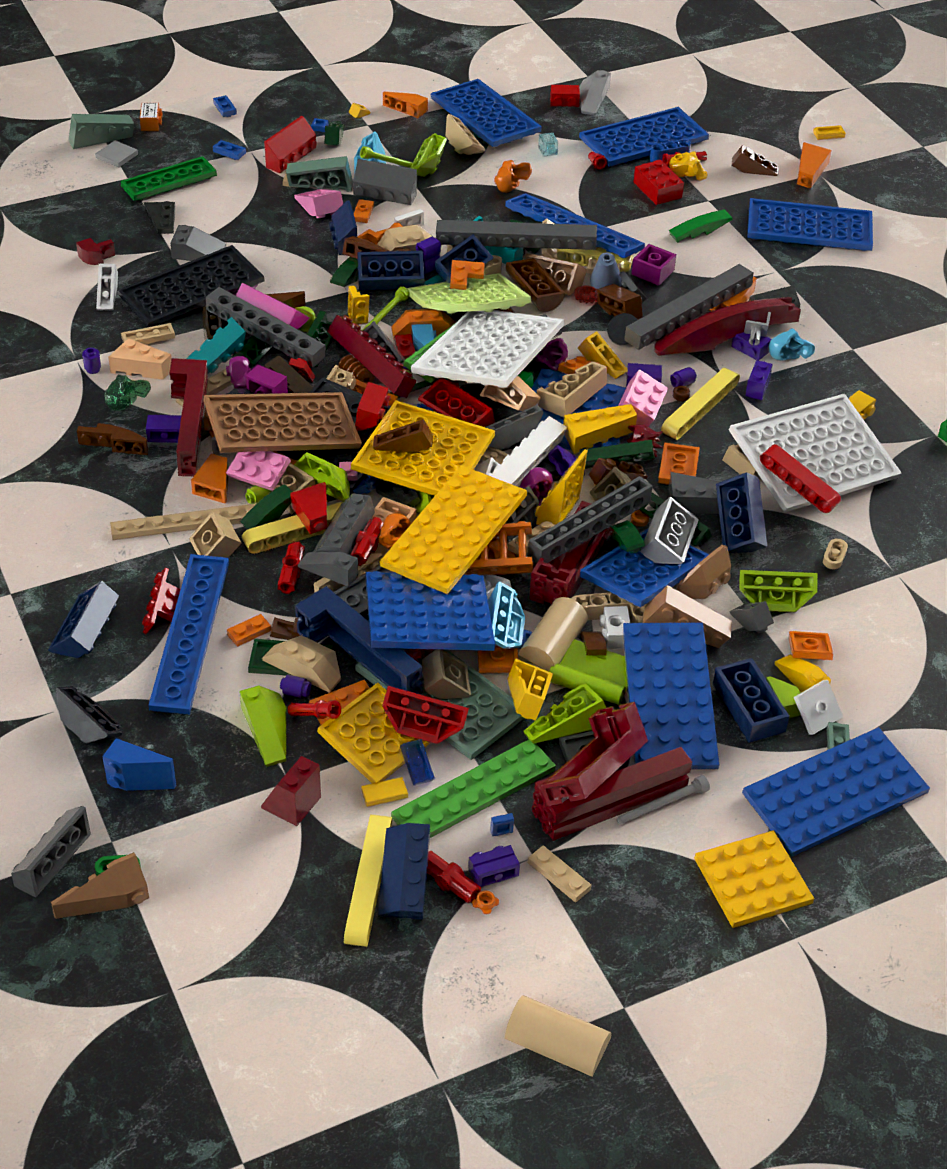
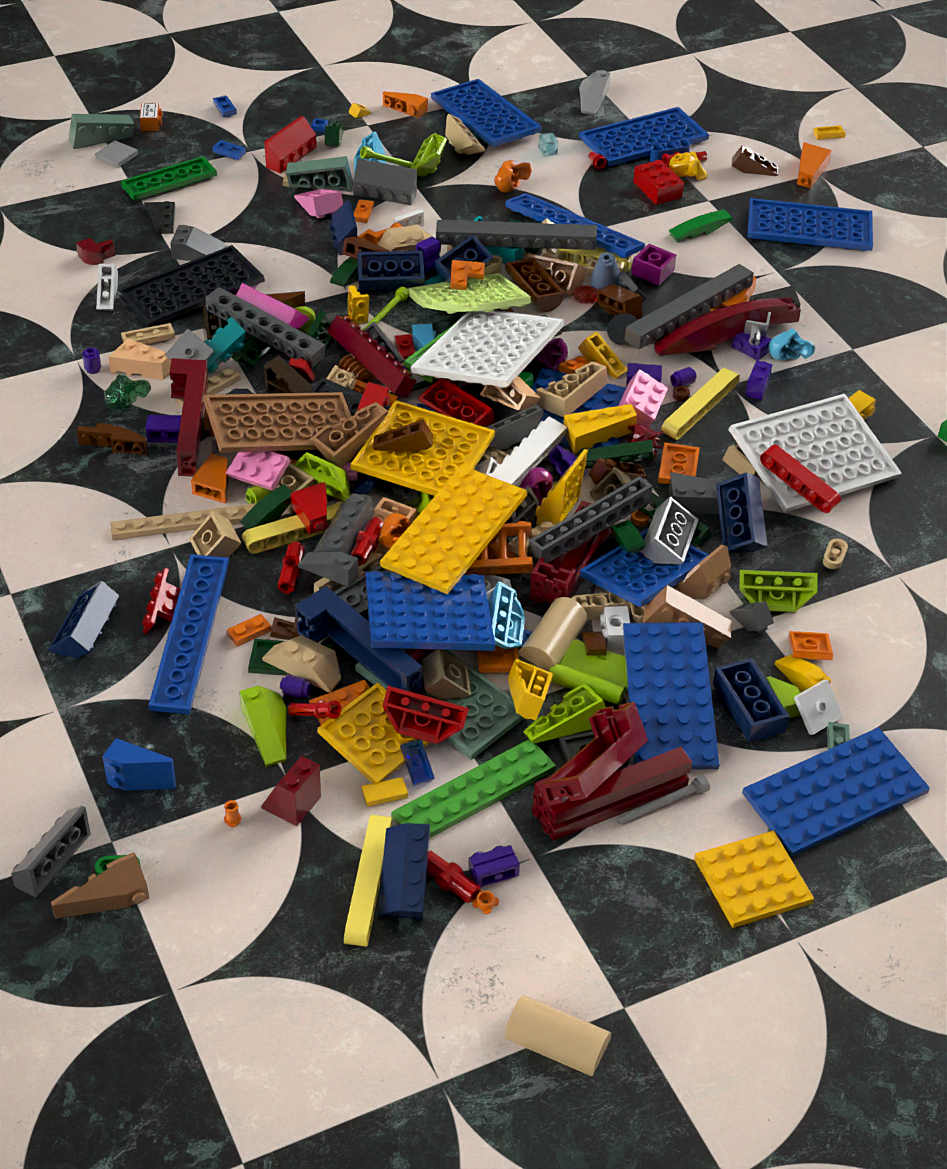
(86, 716): black wedge -> none
(190, 347): none -> light grey plate
(232, 815): none -> orange pin
(237, 370): magenta head -> none
(265, 381): magenta brick -> none
(345, 439): none -> medium nougat wedge
(439, 320): orange wedge -> none
(502, 824): blue tile -> none
(559, 873): tan plate -> none
(565, 95): red brick -> none

